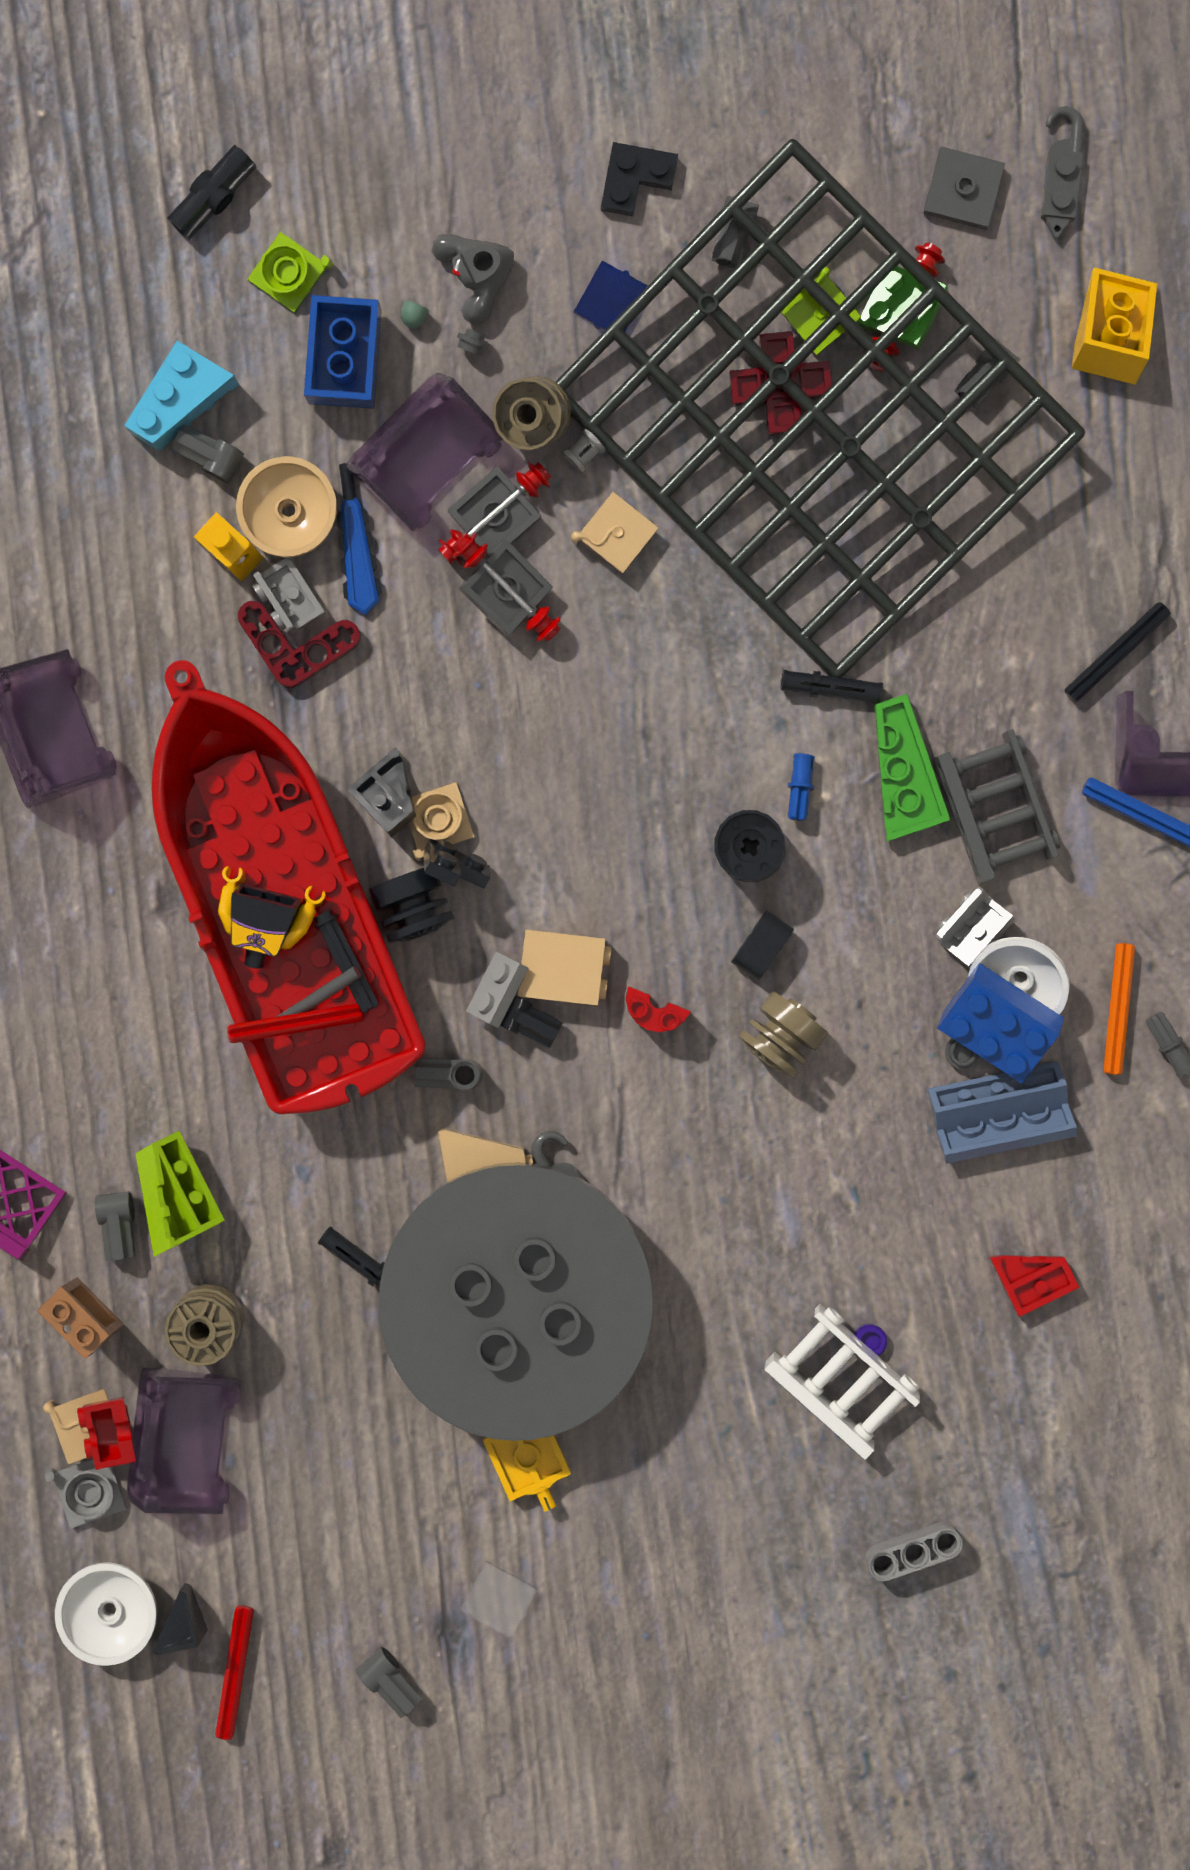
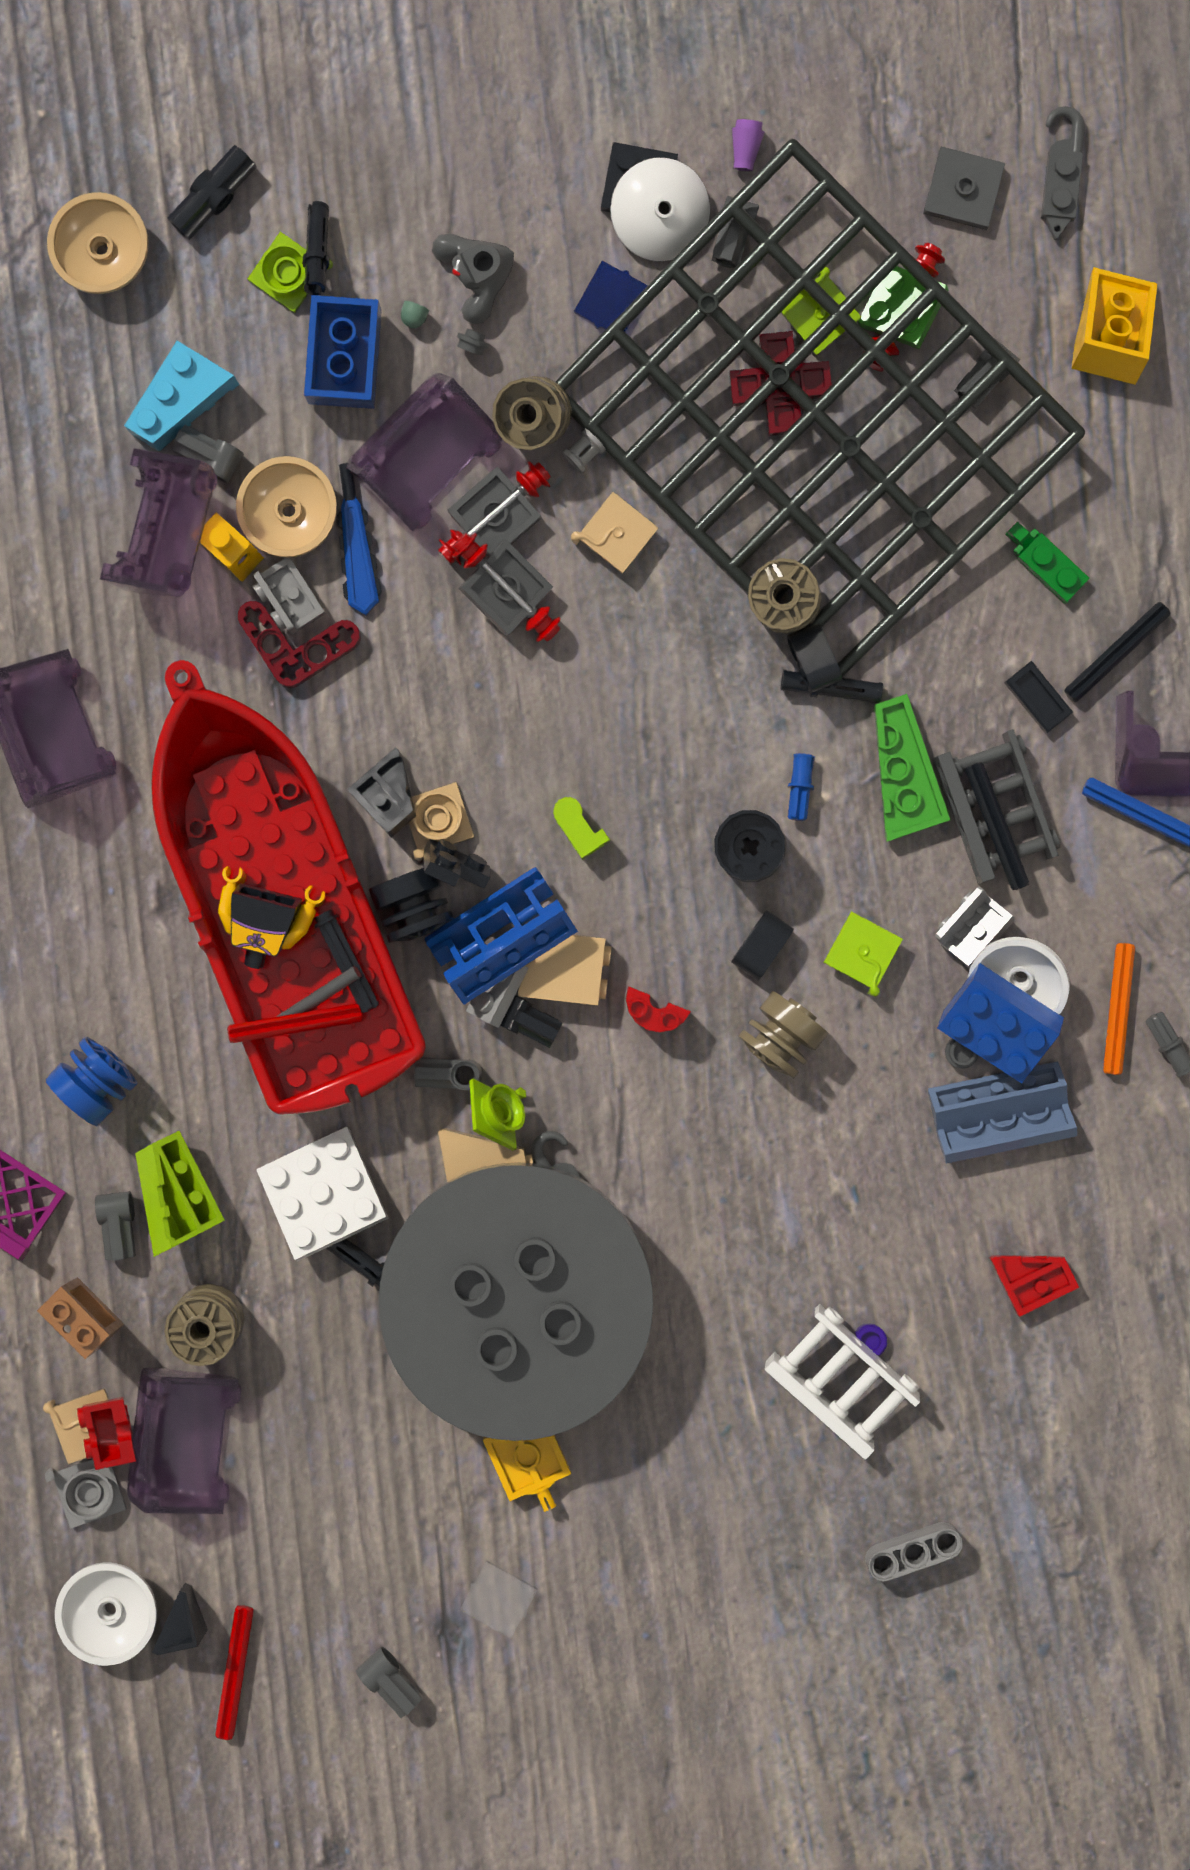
(86, 225): none -> tan dish
(96, 1075): none -> blue wheel
(166, 525): none -> clear purple windscreen
(316, 258): none -> black pin
(322, 1194): none -> white plate
(484, 964): none -> blue fence
(497, 1112): none -> lime hat
(570, 818): none -> lime leg
(637, 214): none -> white dish
(746, 143): none -> medium lavender cone
(779, 576): none -> dark tan wheel
(814, 658): none -> black beam
(863, 951): none -> lime hat
(997, 826): none -> black axle
(1038, 697): none -> black tile
(1047, 562): none -> green hinge

